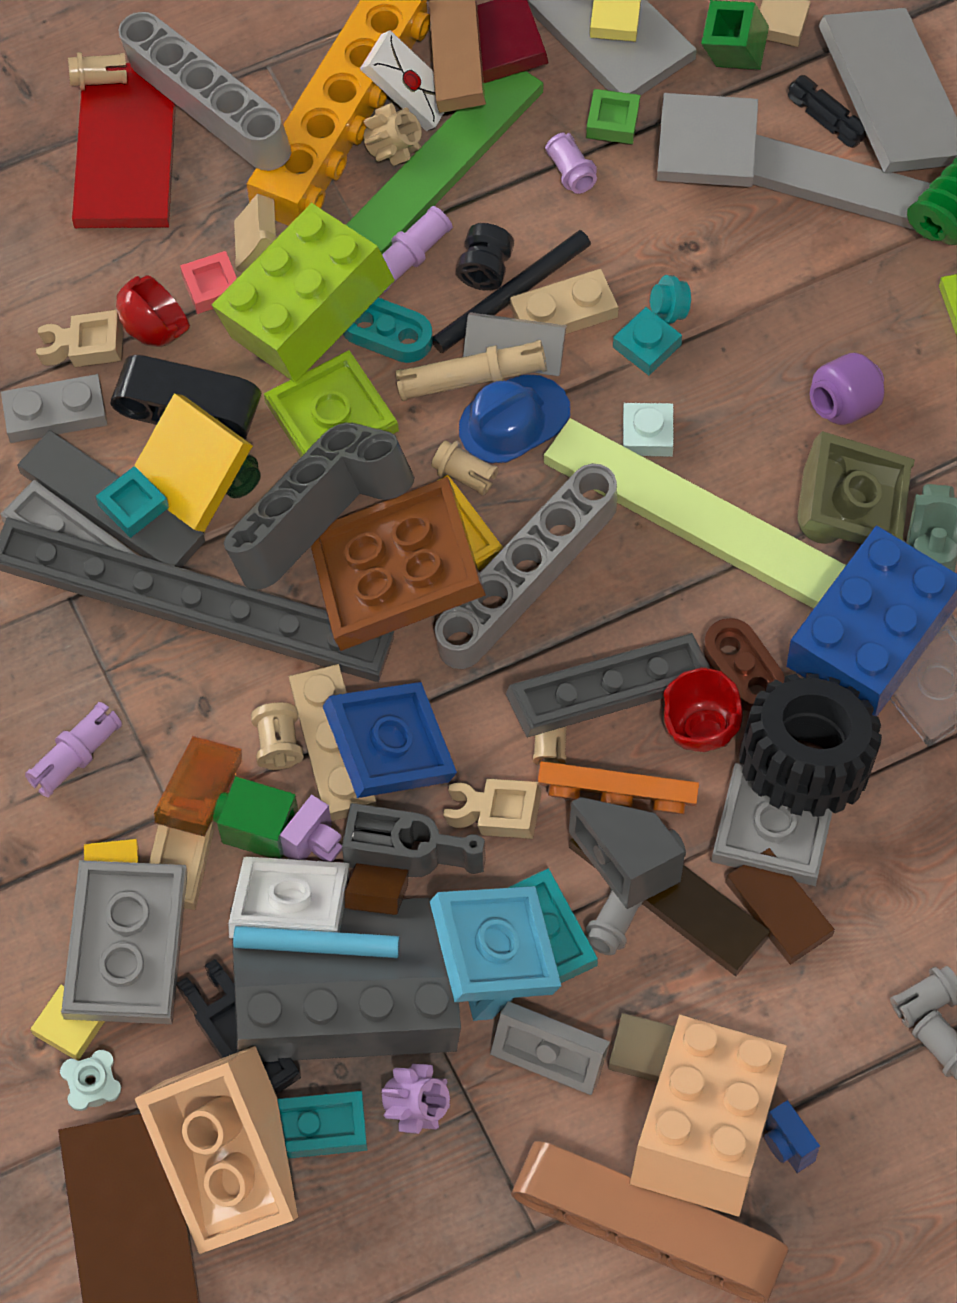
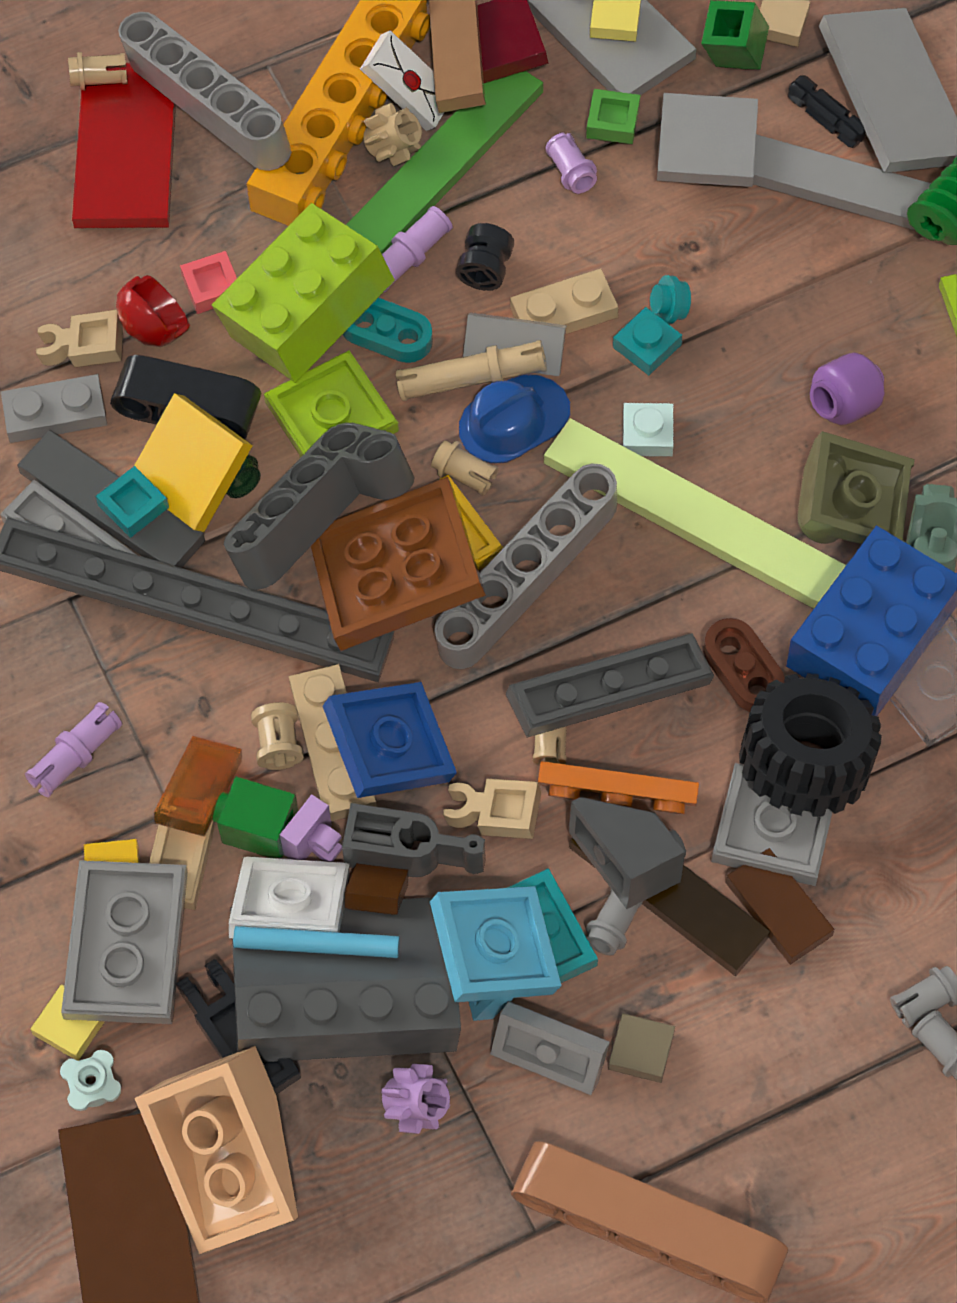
(254, 231): tan tile -> none
(323, 1124): teal plate -> none
(519, 284): black bar -> none
(702, 710): red hair -> none
(708, 1115): light nougat brick -> none
(790, 1137): blue plate -> none

